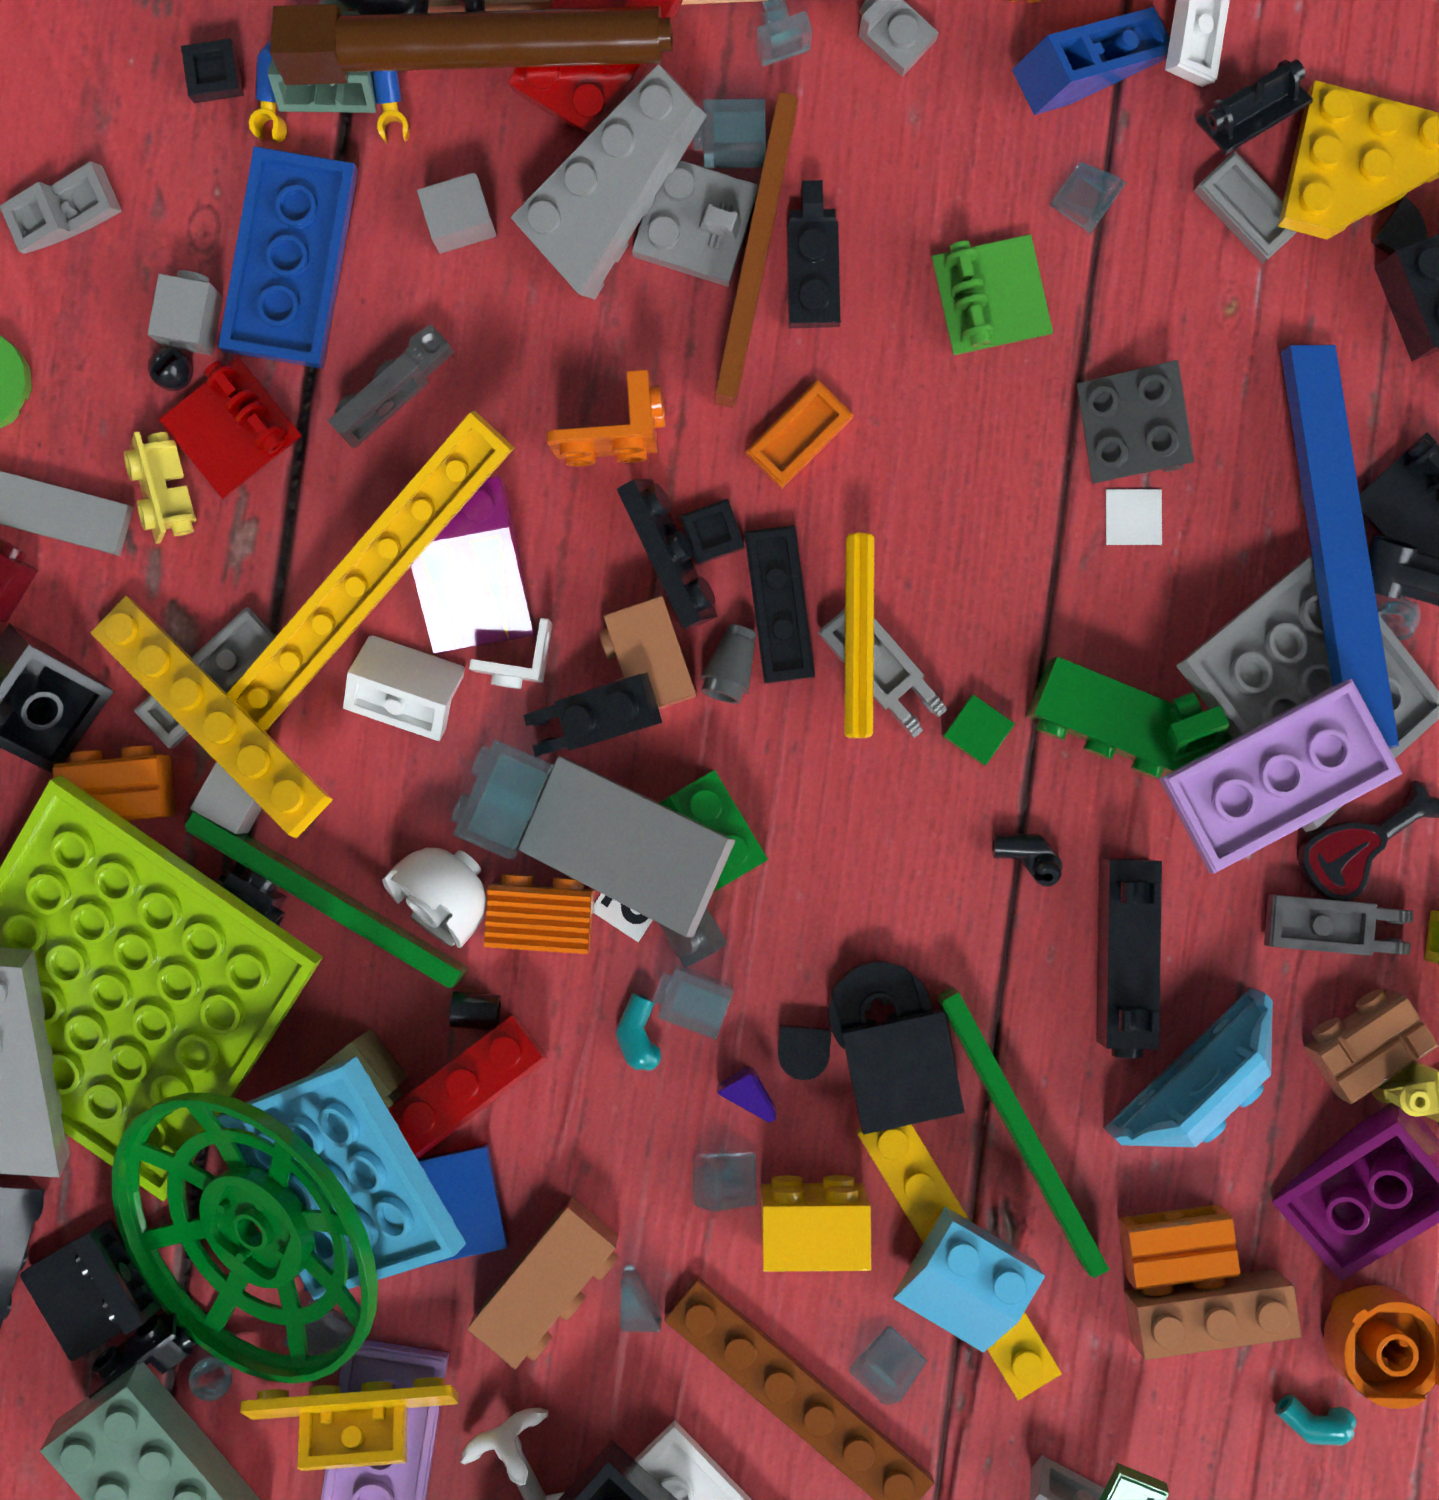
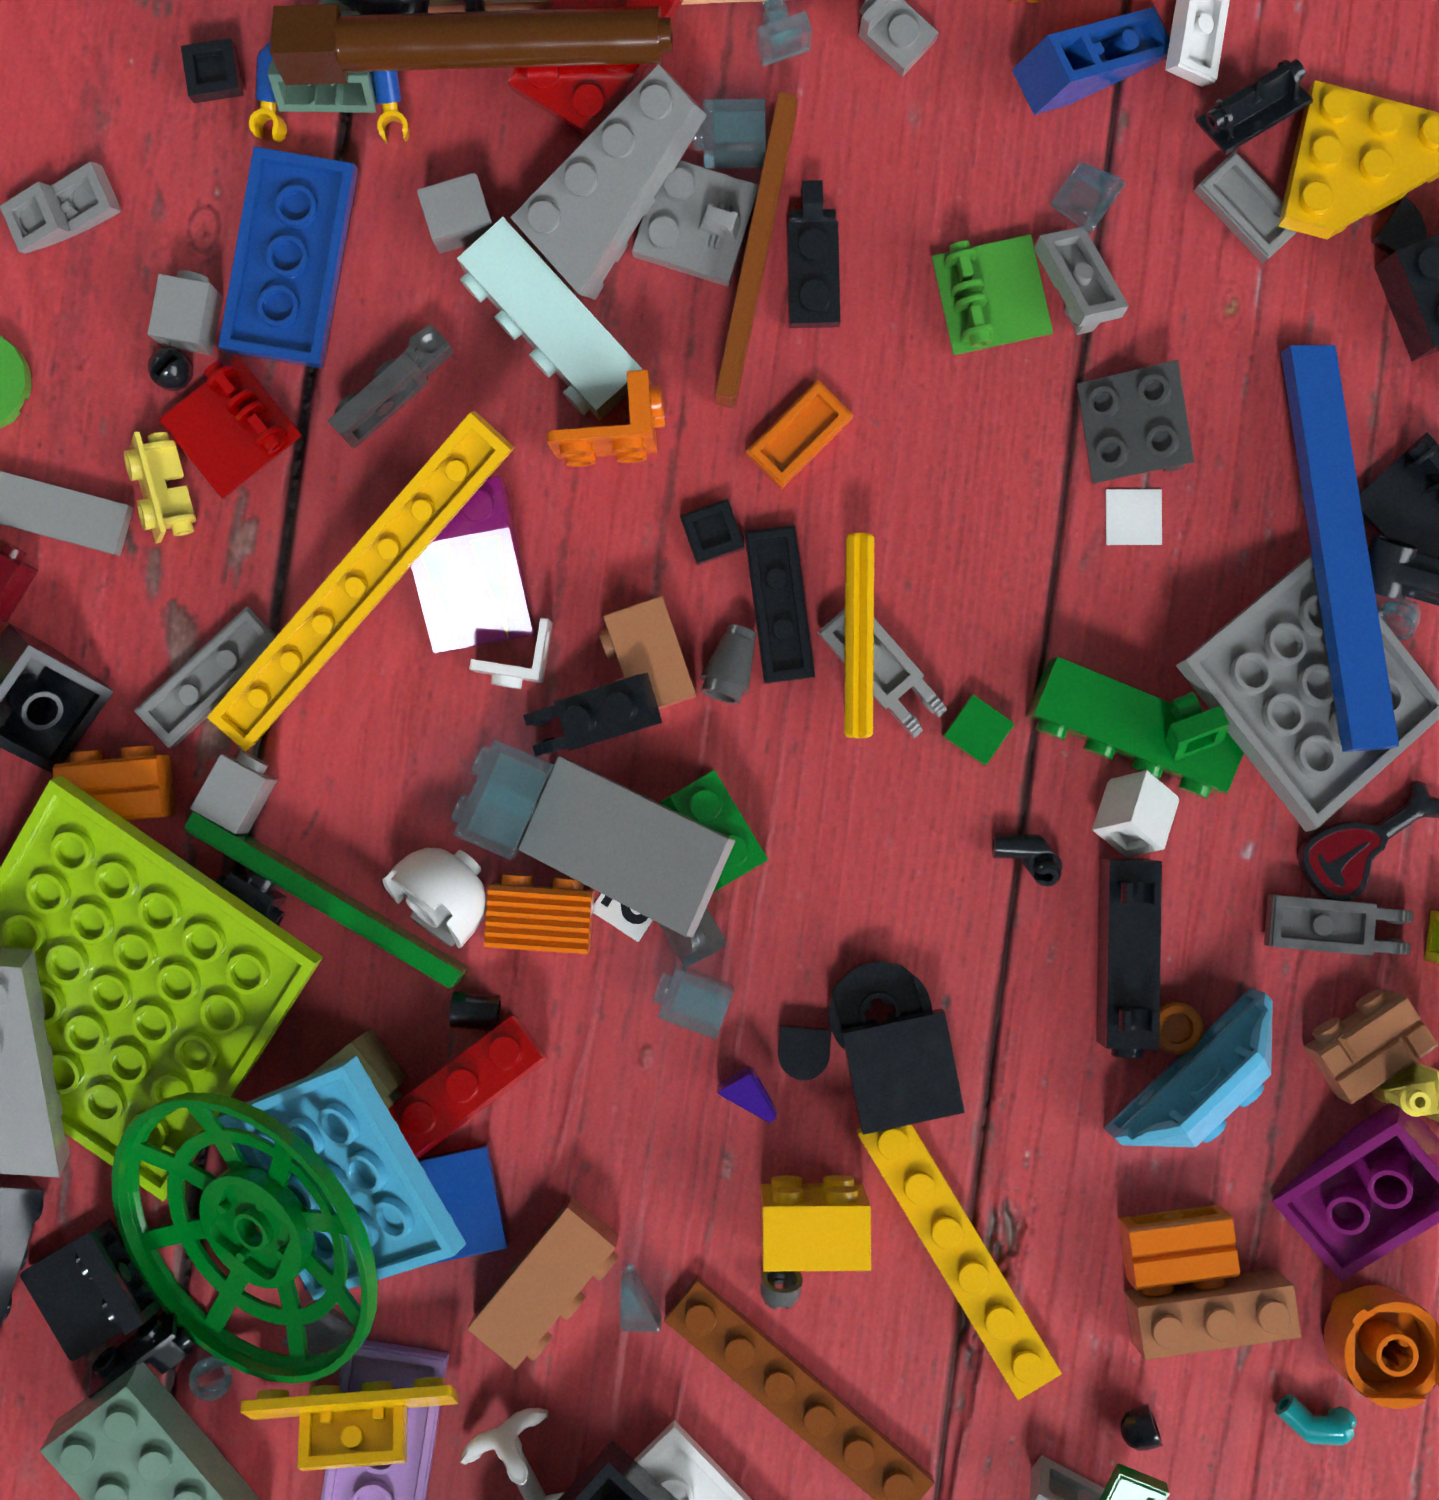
(212, 717): yellow plate -> none
(402, 687): white panel -> none
(549, 318): none -> light aqua brick
(632, 1037): teal arm -> none
(668, 552): black plate -> none
(724, 1180): clear light blue slope -> none
(783, 1297): none -> dark grey hinge
(888, 1366): clear light blue slope -> none
(969, 1281): medium azure slope -> none
(1022, 1132): green tile -> none
(1080, 278): none -> light grey hinge
(1136, 814): none -> white panel
(1140, 1429): none -> black hinge
(1179, 1027): none -> orange tile
(1280, 776): lavender tile -> none

